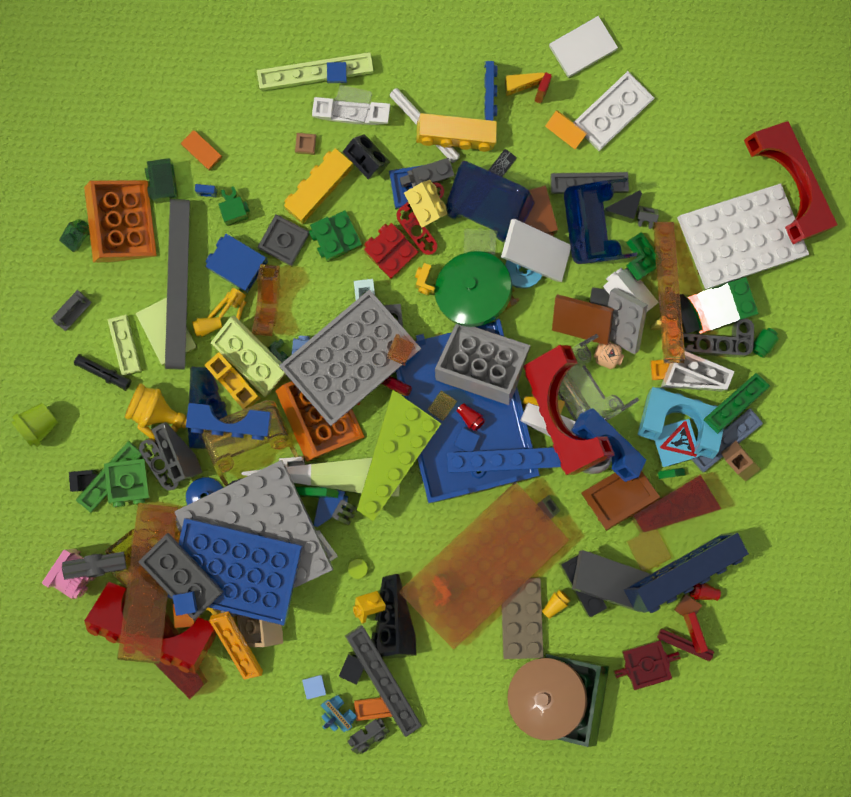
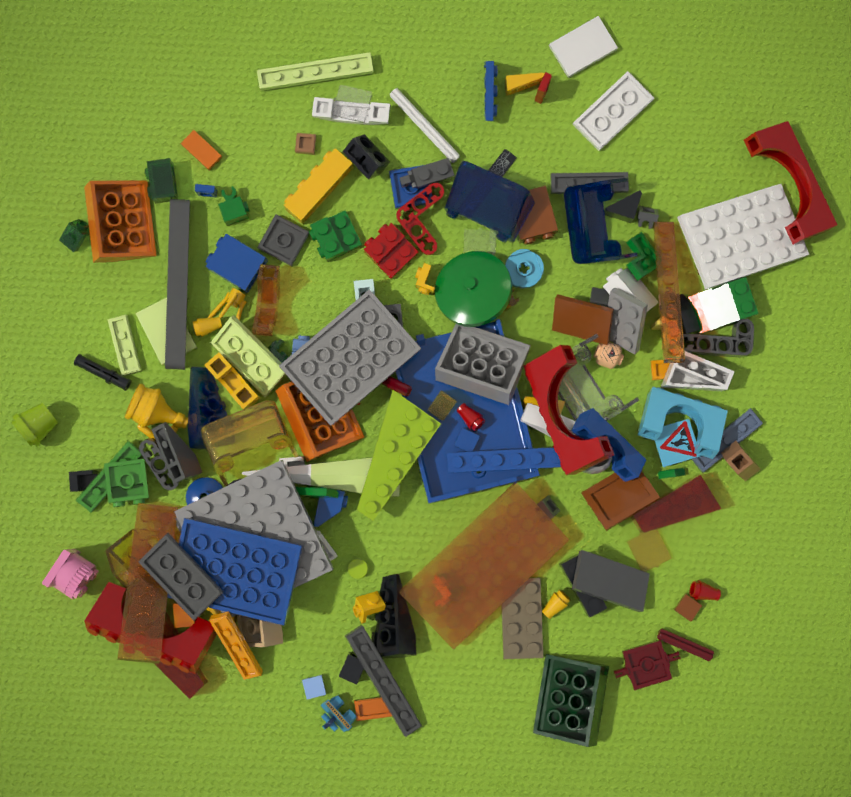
(71, 310): dark grey hinge -> none
(94, 565): dark grey piece -> none
(185, 603): blue tile -> none
(202, 417): blue arch -> none
(336, 72): blue tile -> none
(347, 513): dark grey tile -> none
(375, 734): dark grey hinge -> none
(400, 350): clear orange panel -> none
(426, 203): light yellow bracket -> none
(456, 132): yellow brick -> none
(536, 250): white tile -> none
(547, 699): medium nougat dish -> none
(566, 129): light orange tile -> none
(686, 572): dark blue brick -> none
(695, 632): red tile -> none
(736, 403): green tile -> none
(765, 342): green brick -> none

